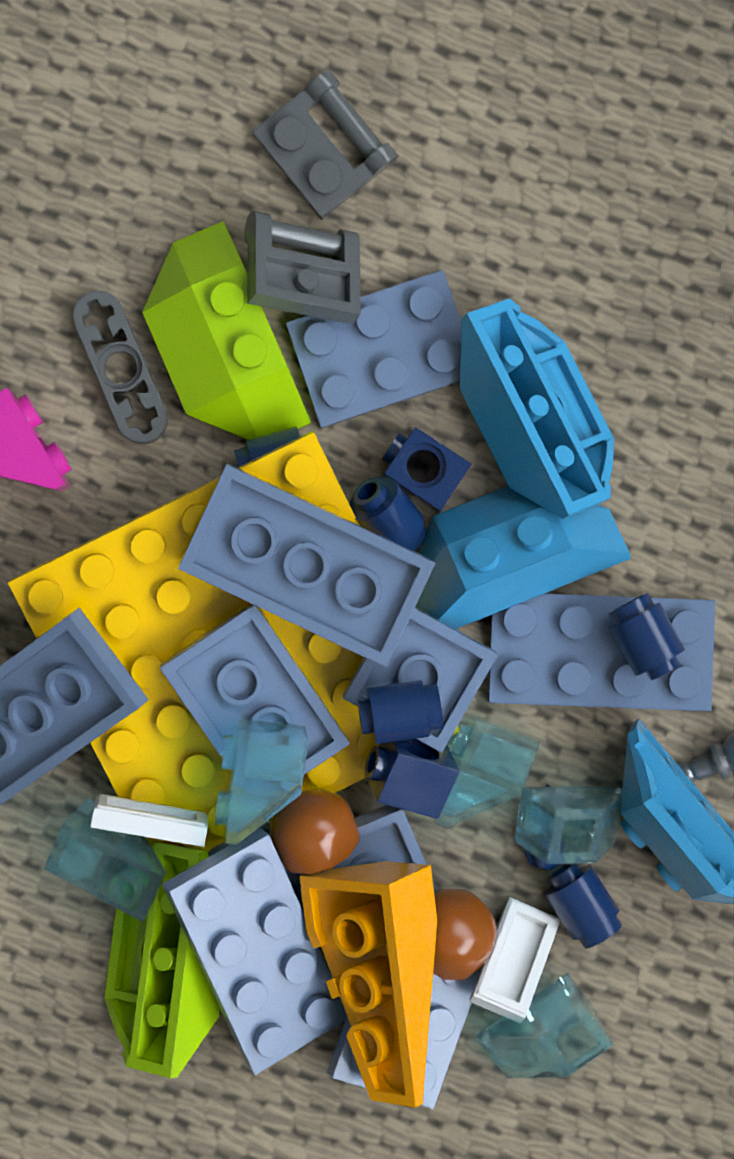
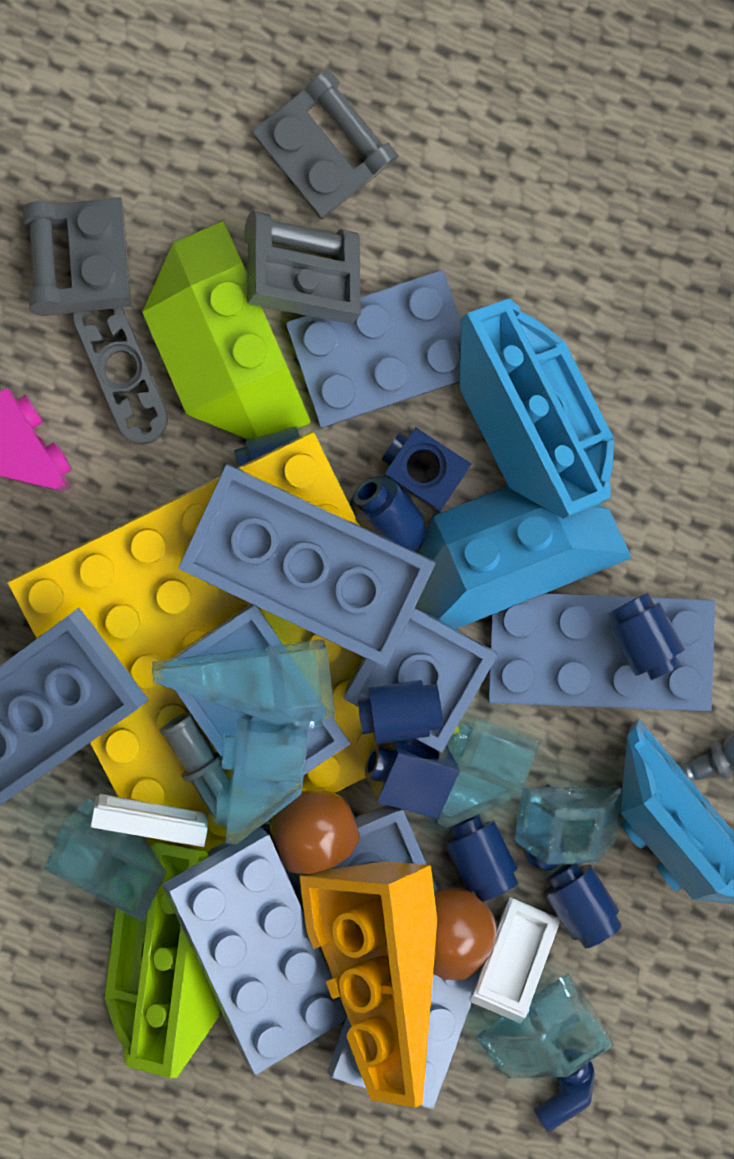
(96, 256): none -> dark grey plate
(197, 758): none -> dark grey axle
(267, 682): none -> clear light blue slope
(481, 858): none -> dark blue brick
(572, 1097): none -> dark blue arm

